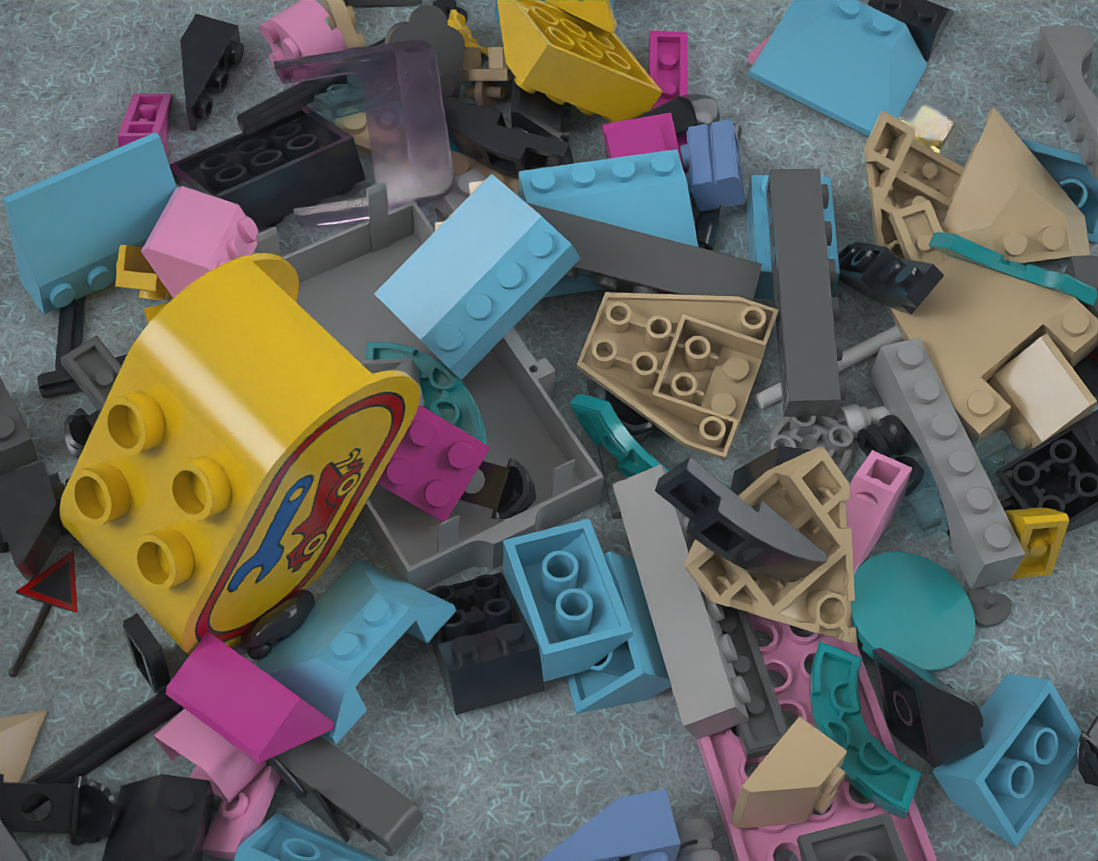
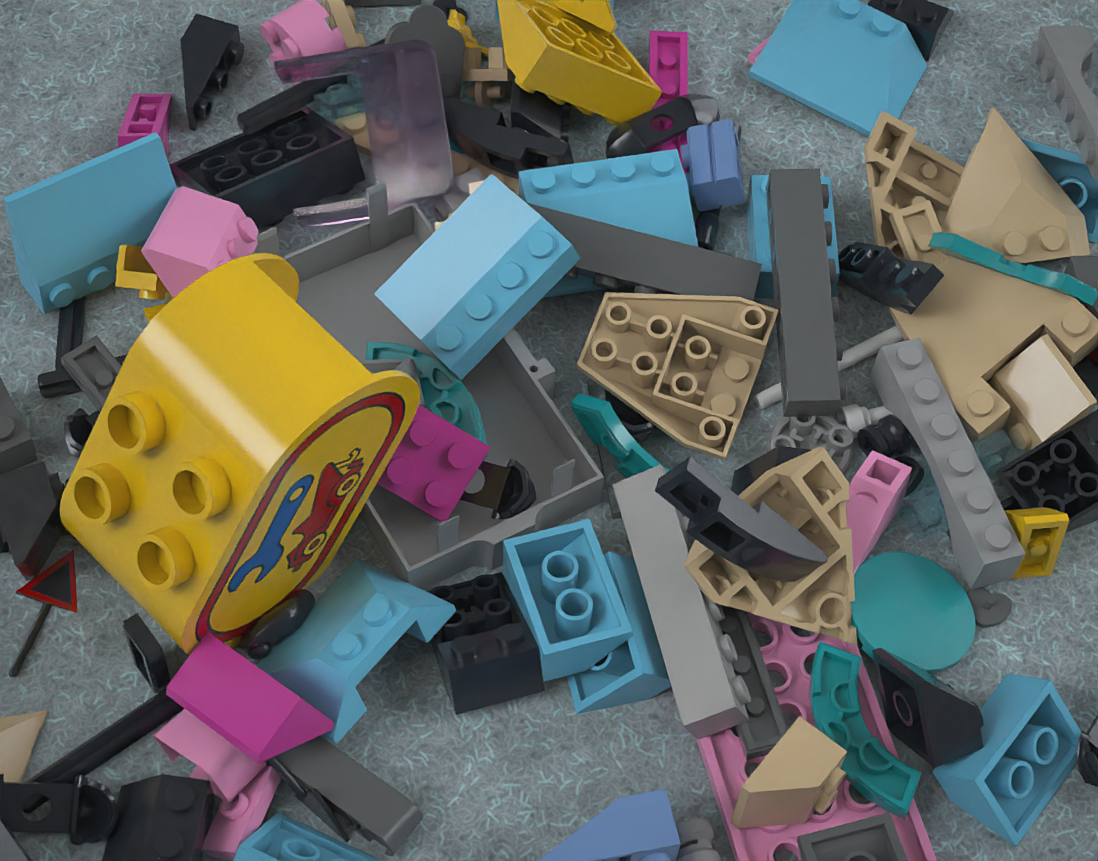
(640, 136): dark pink piece -> none
(931, 127): clear yellow bracket -> none

